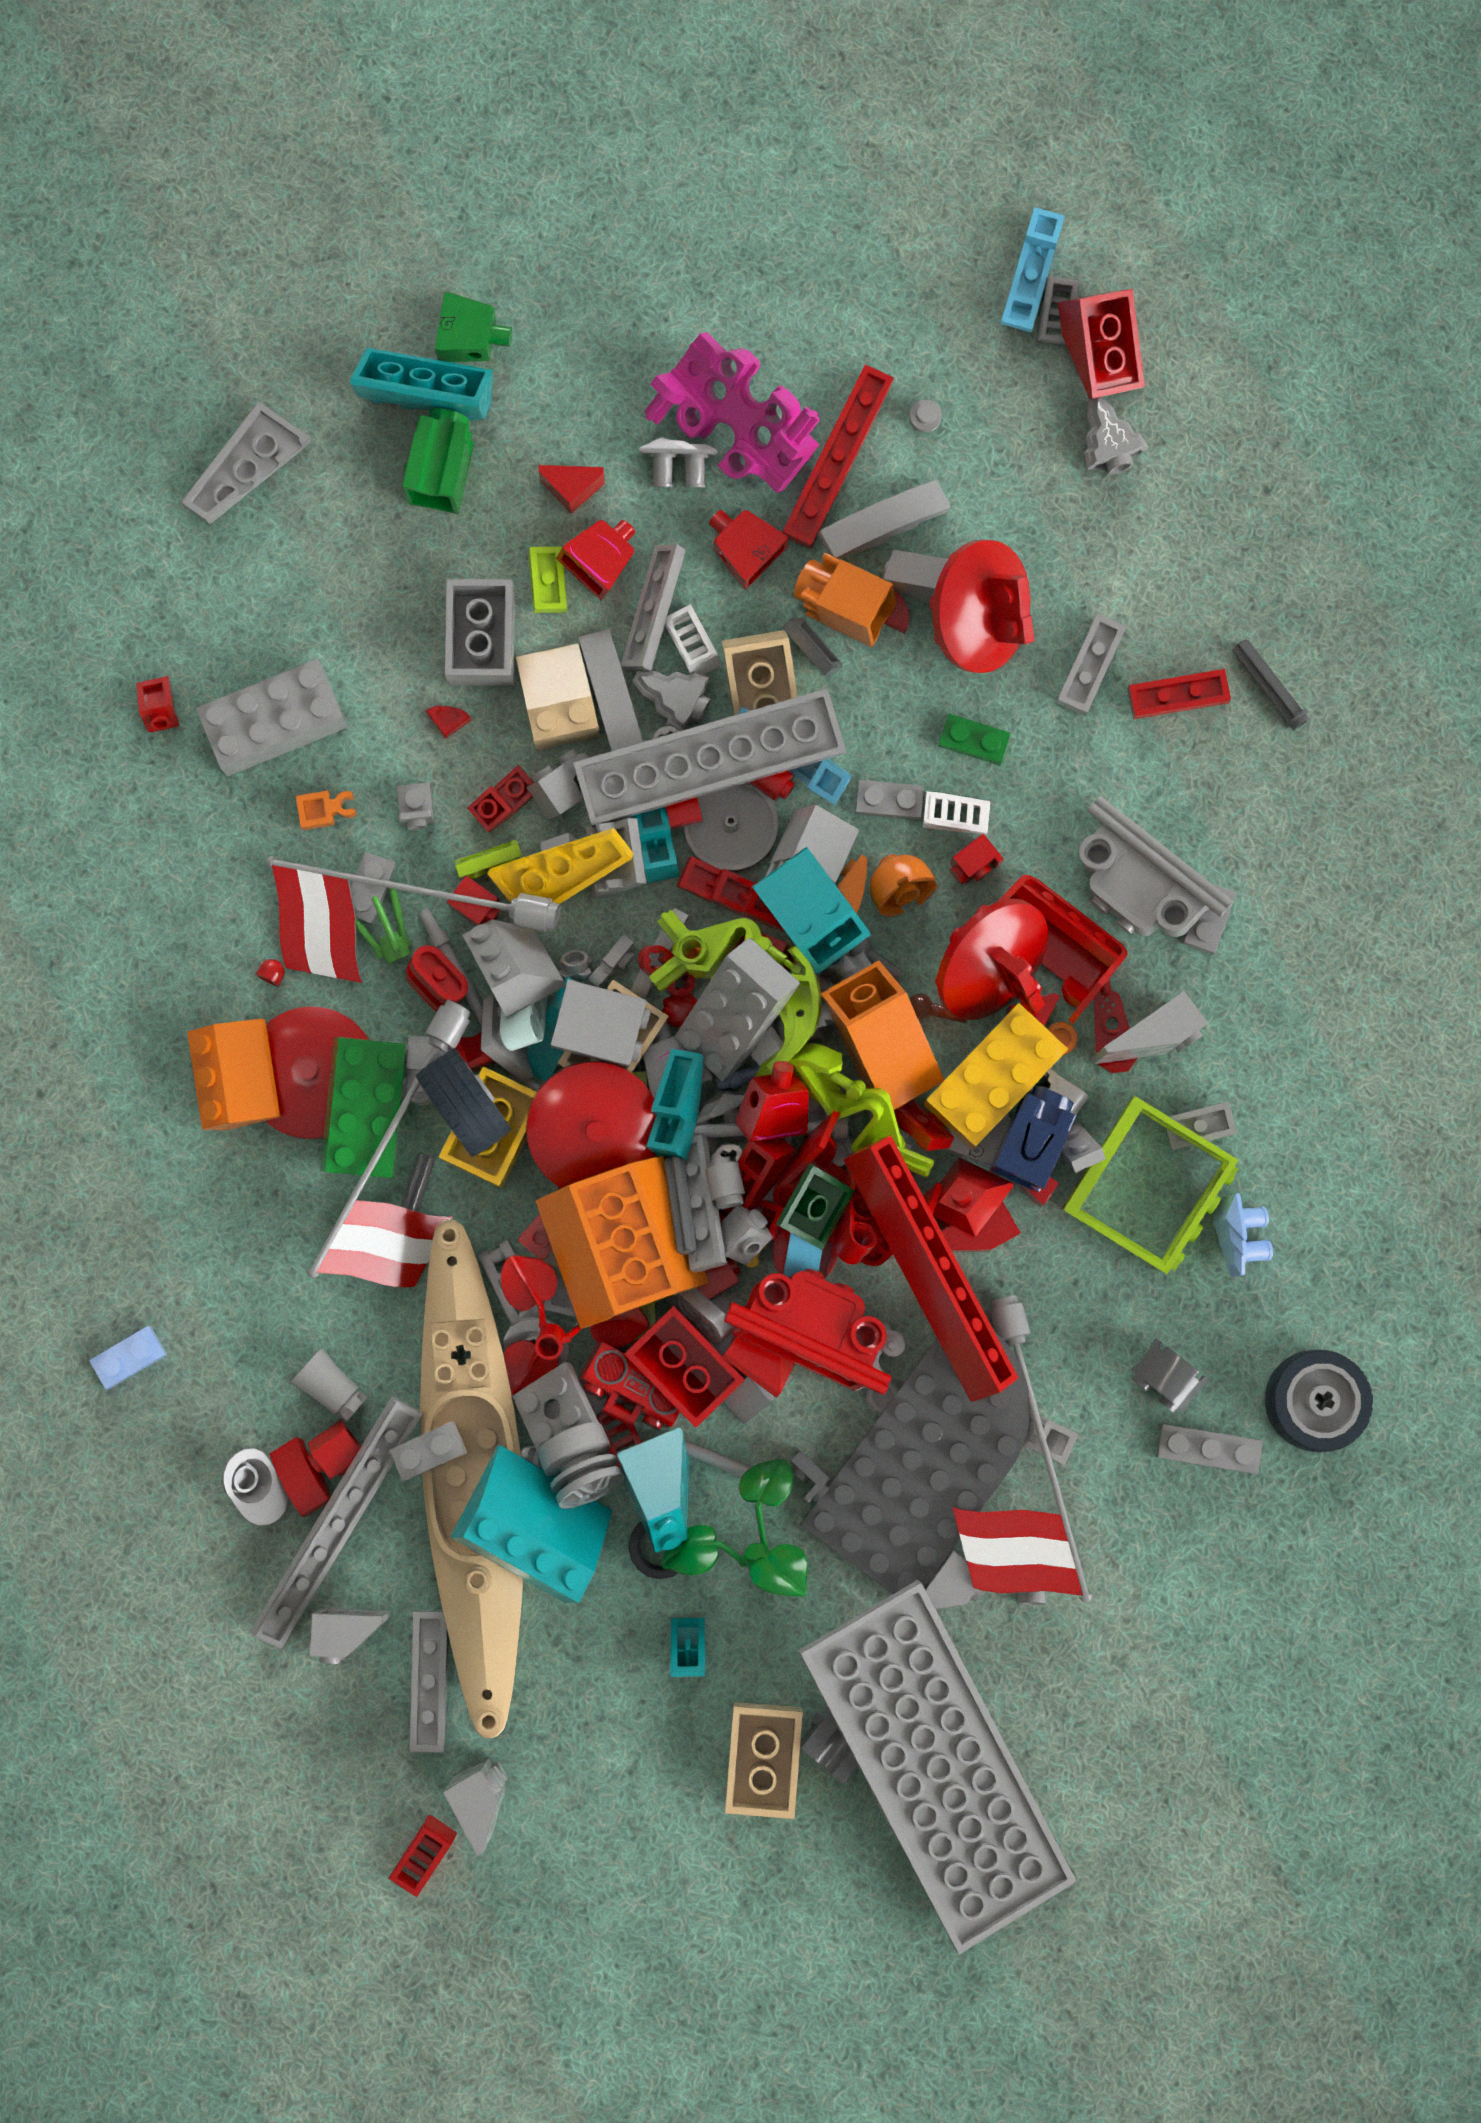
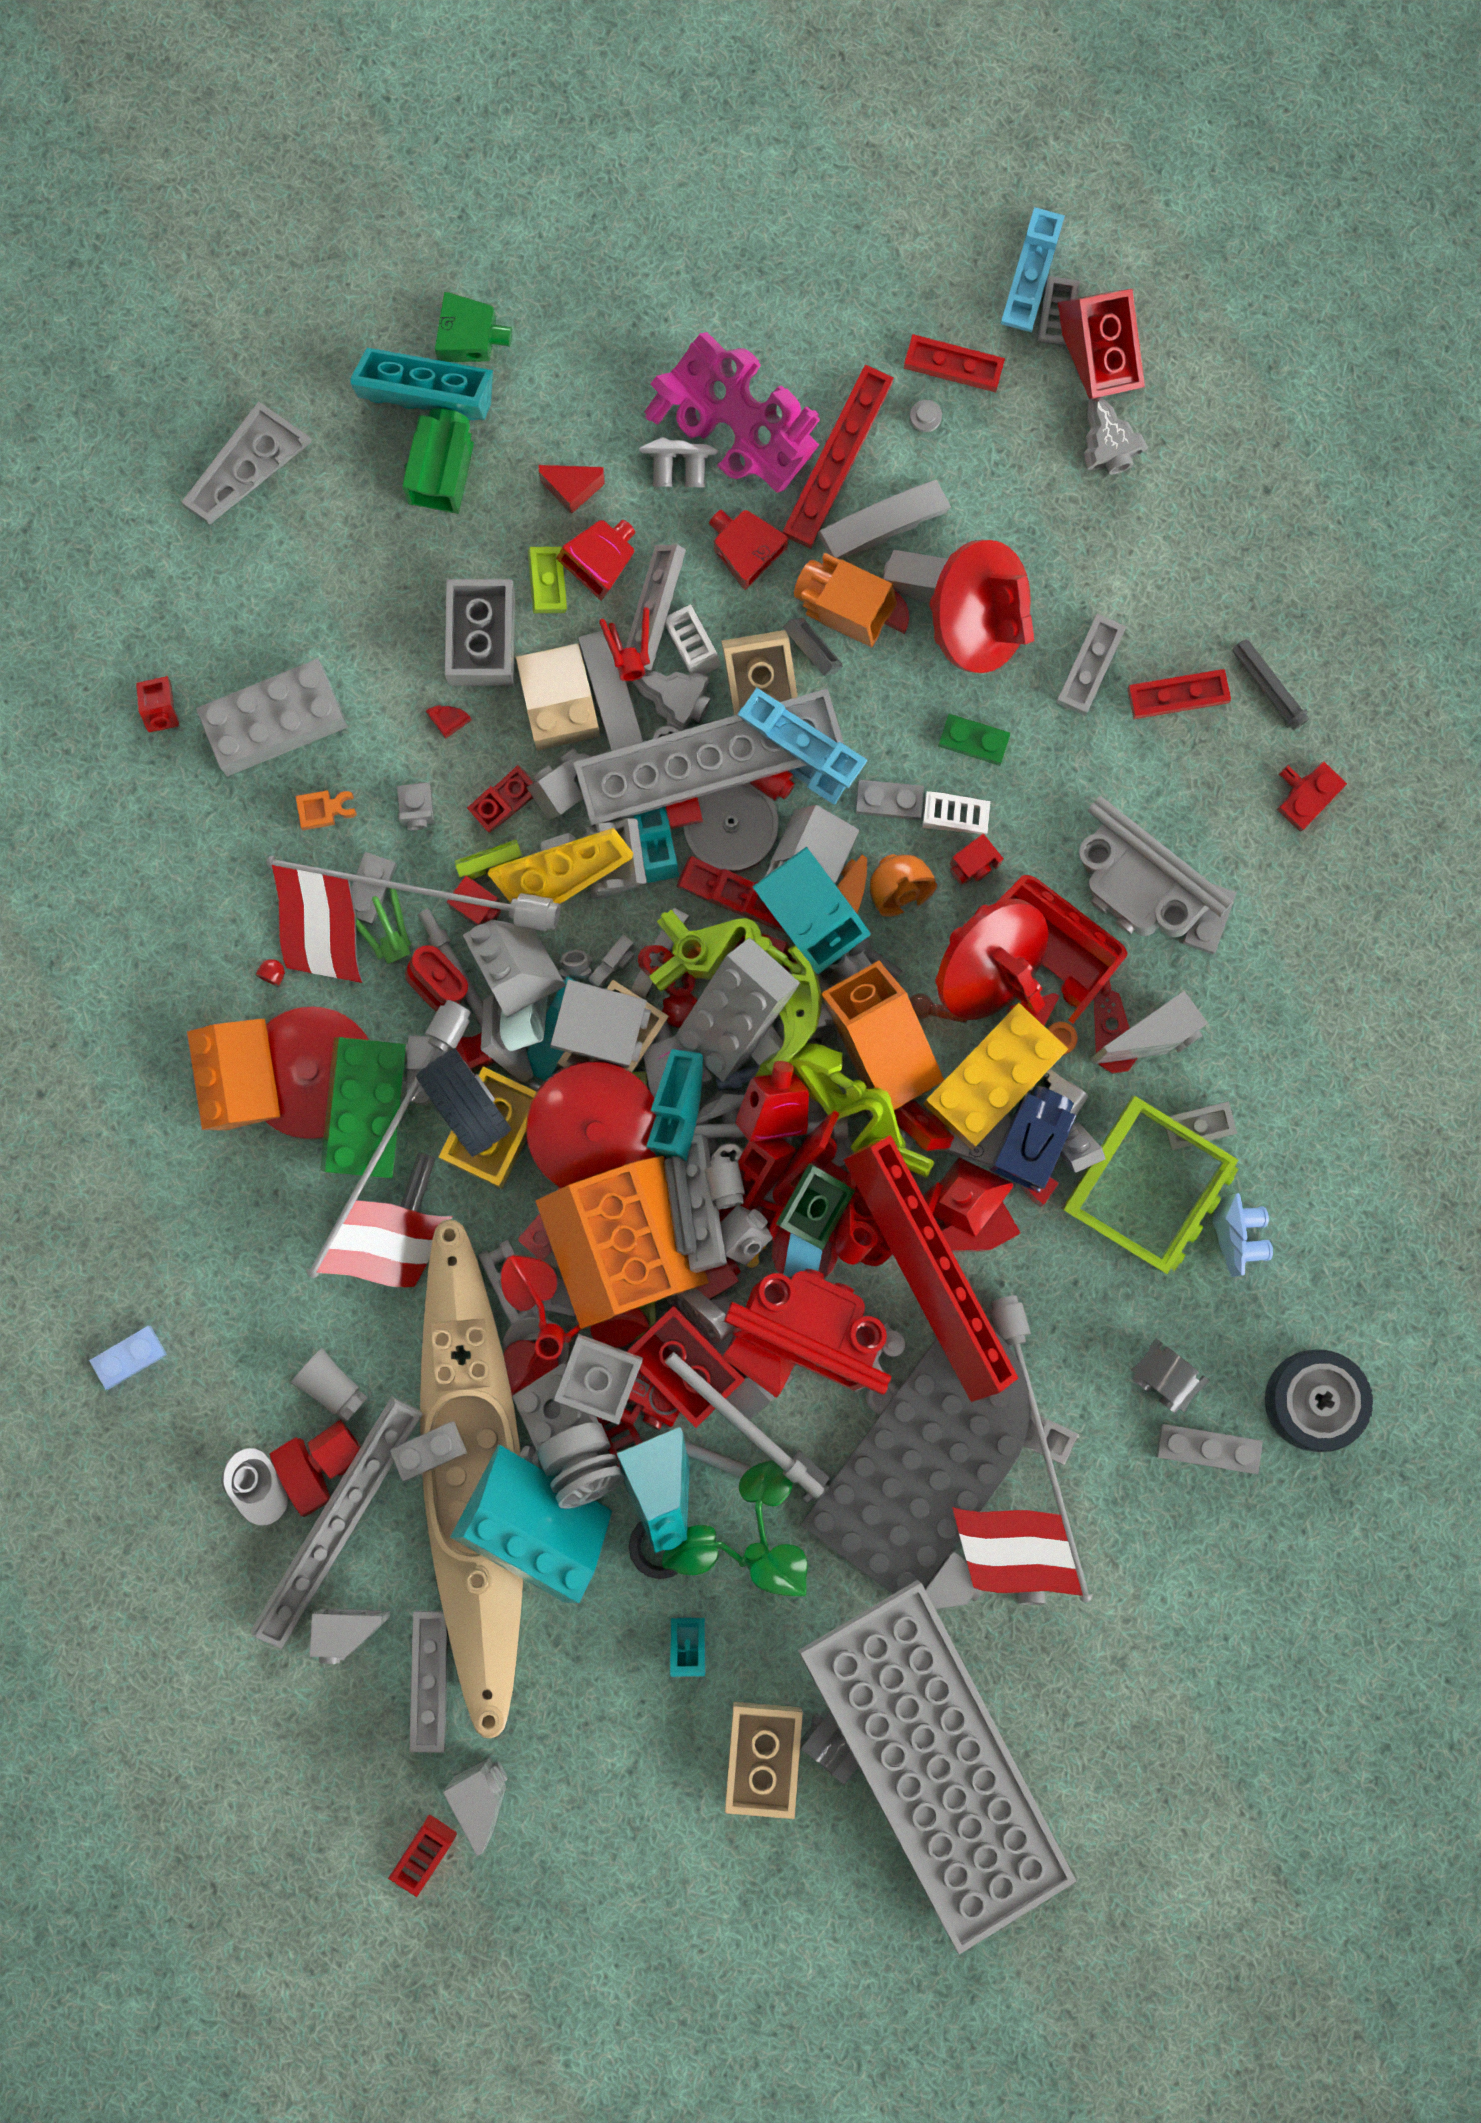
(598, 1379): none -> light grey plate
(628, 660): none -> red plant
(793, 1469): none -> light grey bar
(801, 739): none -> medium azure slope
(954, 363): none -> red plate
(1309, 794): none -> red plate

